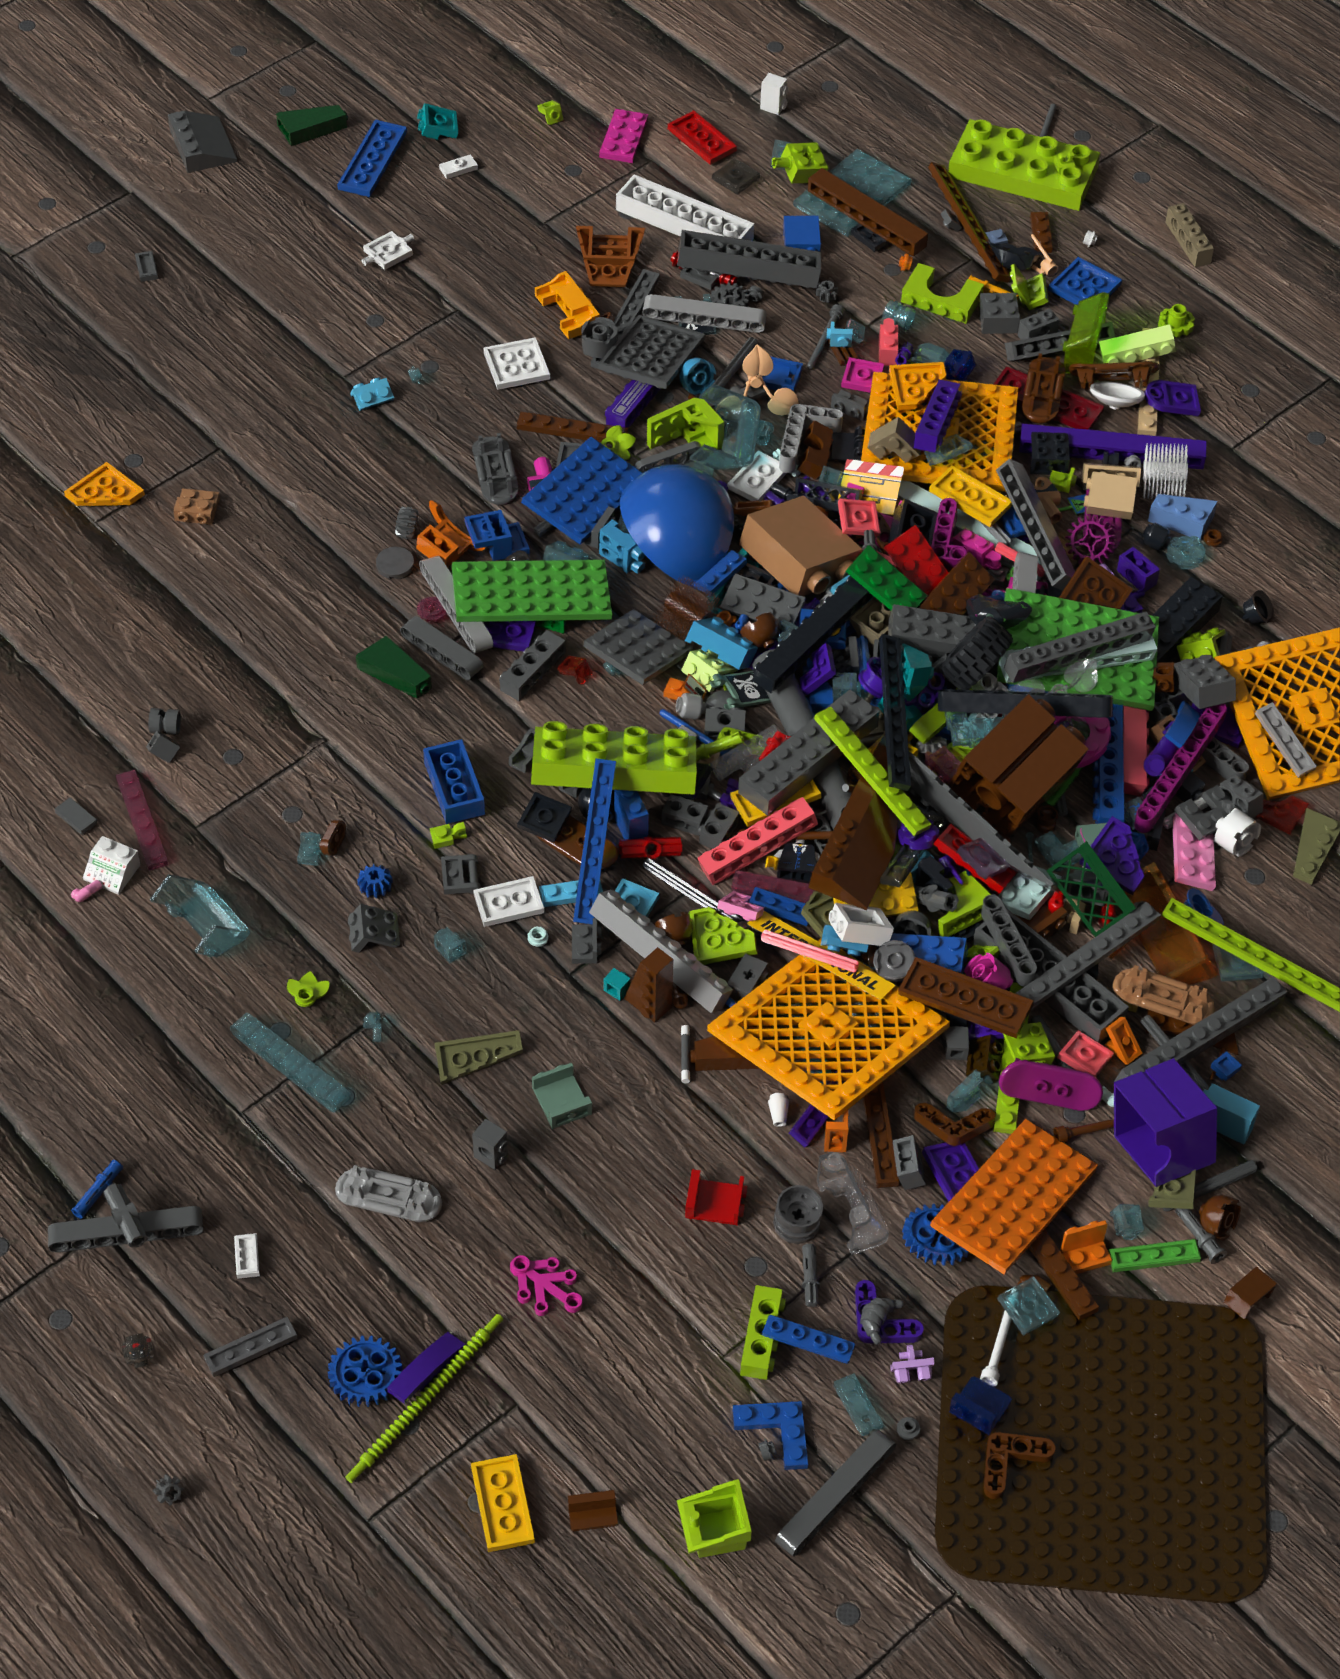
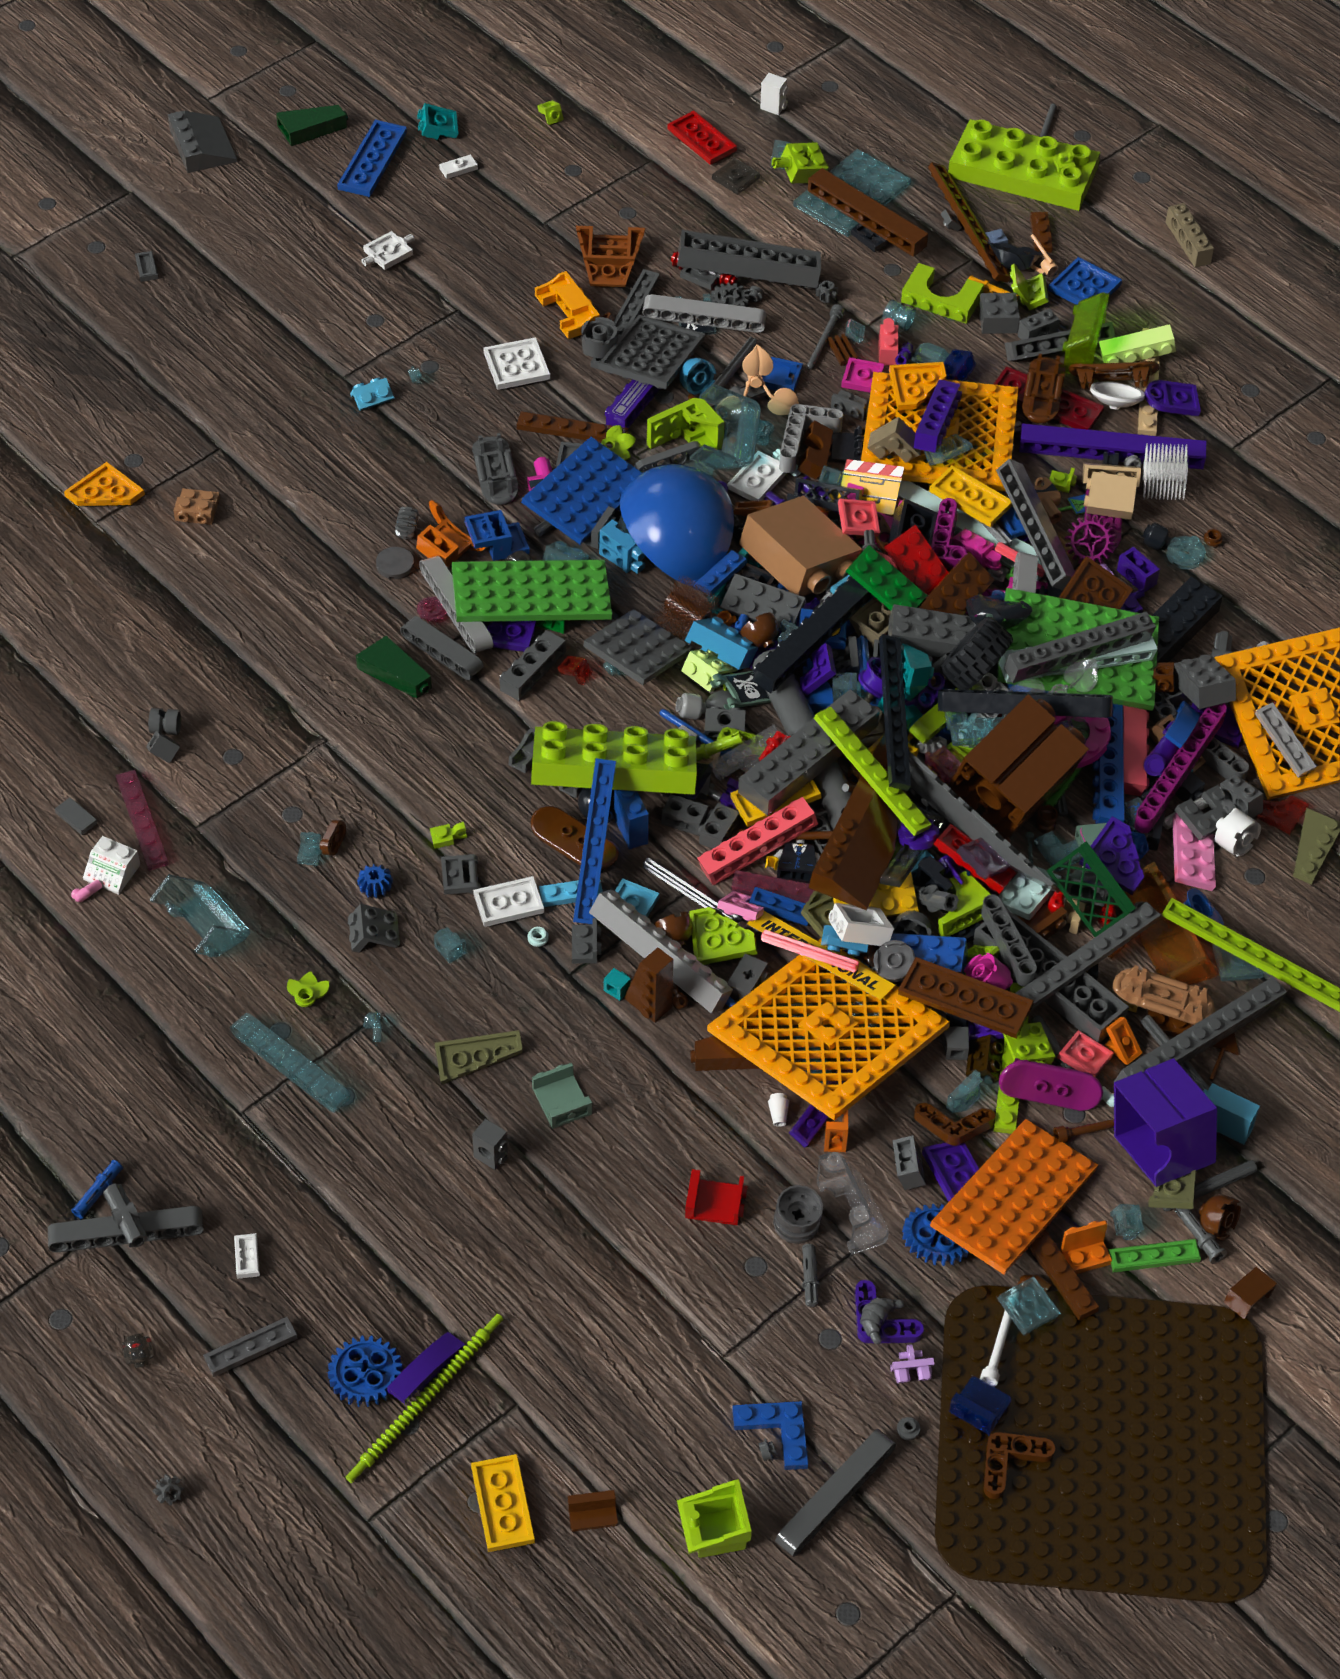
(389, 1194): light grey piece -> none
(454, 781): blue brick -> none
(544, 817): black plate -> none
(544, 1281): dark pink plant -> none
(623, 136): dark pink plate -> none
(662, 847): red piece -> none
(676, 688): orange slope -> none
(677, 211): white brick -> none
(685, 1054): dark grey bar -> none
(755, 1364): lime brick -> none
(780, 491): black pin -> none
(802, 232): blue brick -> none
(808, 1339): blue bracket -> none
(839, 337): medium azure bracket -> none
(857, 1404): clear light blue plate -> none
(880, 1138): reddish brown plate -> none
(905, 262): orange plate -> none
(1049, 453): black bracket -> none
(1090, 238): white plate -> none
(1179, 320): lime plant -> none
(1183, 514): medium blue wedge -> none
(1200, 644): lime bracket -> none
(1226, 1066): blue tile -> none
(1258, 608): black piece -> none

